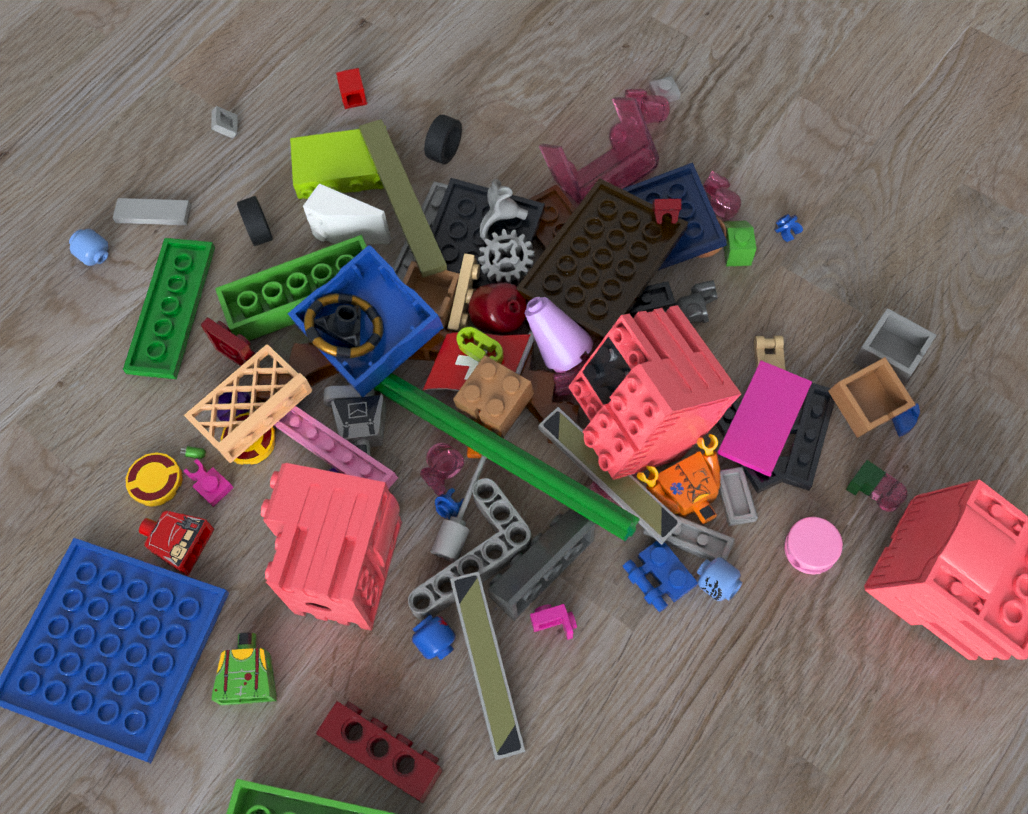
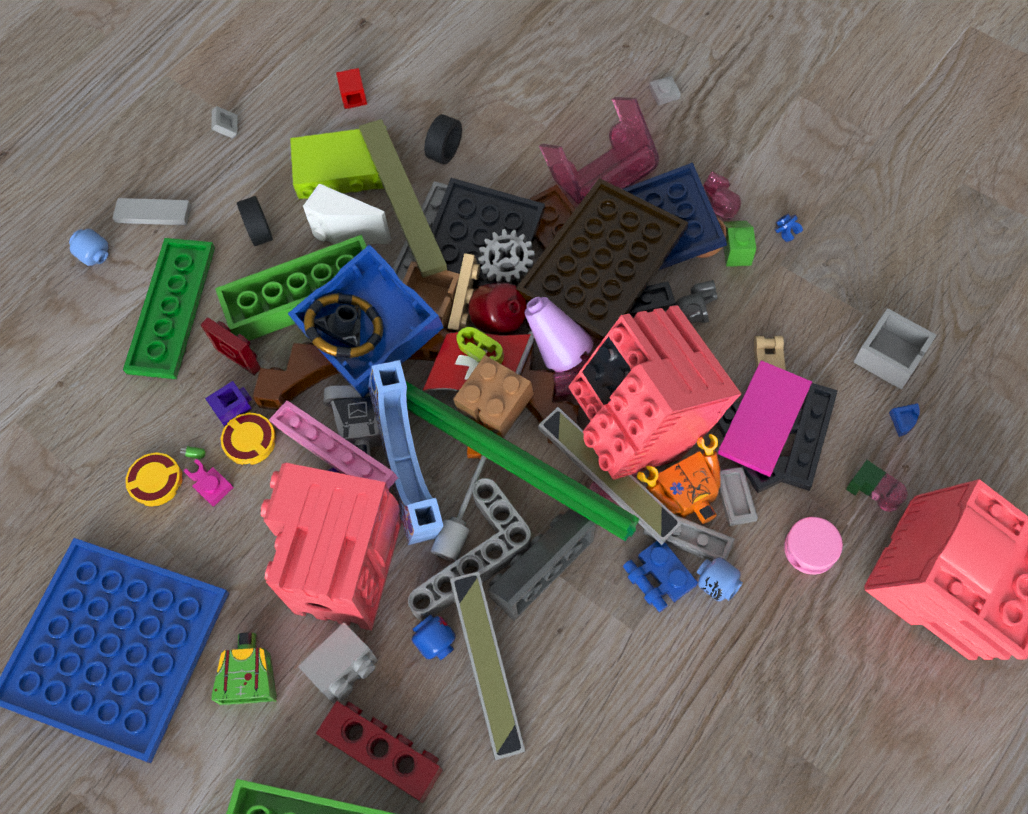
(177, 539): red torso -> none
(258, 421): light nougat fence -> none
(339, 663): none -> light grey piece
(417, 507): none -> light blue arch
(442, 464): clear pink piece -> none
(446, 506): blue plate -> none
(500, 207): light grey piece -> none
(549, 616): dark pink bracket -> none
(653, 107): clear pink piece -> none
(666, 206): dark red tile -> none
(871, 397): medium nougat piece -> none

